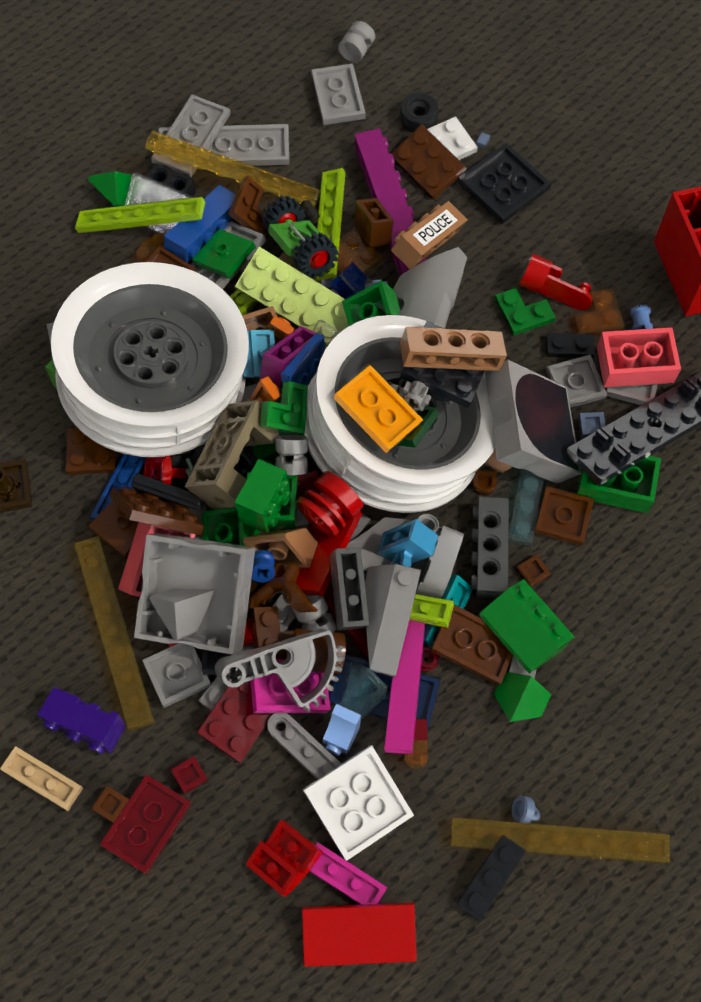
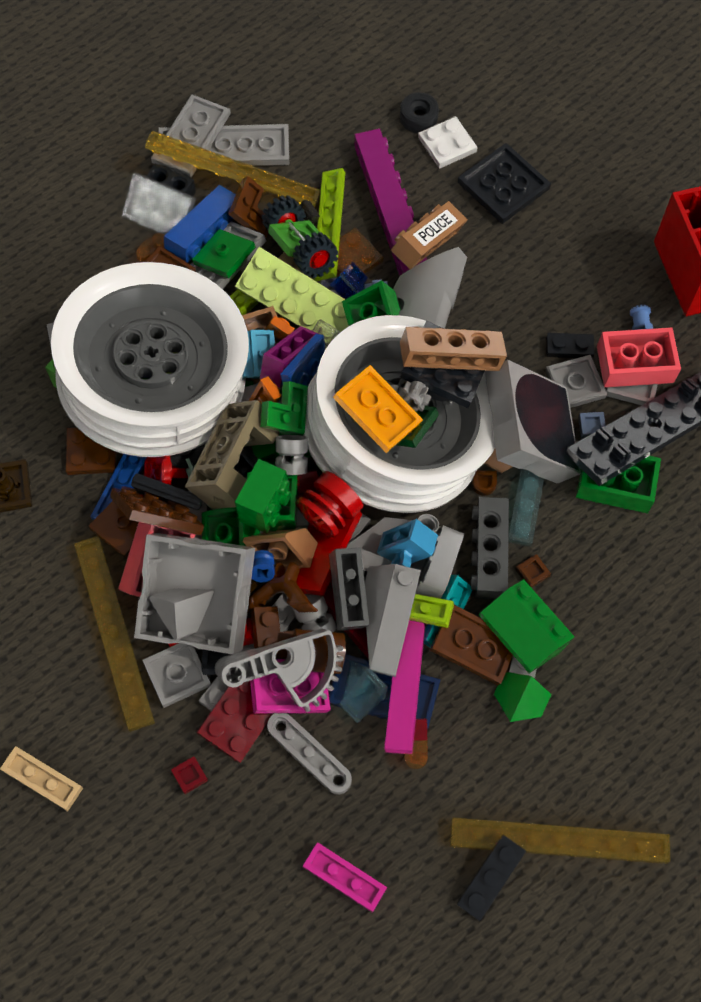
(81, 721): dark purple wedge -> none
(110, 804): reddish brown plate -> none
(113, 186): green slope -> none
(140, 215): lime tile -> none
(146, 824): dark red plate -> none
(284, 858): red slope -> none
(338, 94): light grey plate -> none
(341, 730): light blue arch -> none
(356, 41): light grey wheel -> none
(358, 802): white plate -> none
(359, 934): red tile -> none
(373, 222): reddish brown brick -> none
(428, 161): reddish brown plate -> none
(432, 662): dark red plate -> none
(483, 140): sand blue piece -> none
(522, 317): green plate -> none
(524, 810): sand blue tile -> none
(544, 278): red piece -> none
(564, 516): reddish brown plate -> none
(604, 317): clear orange plate -> none

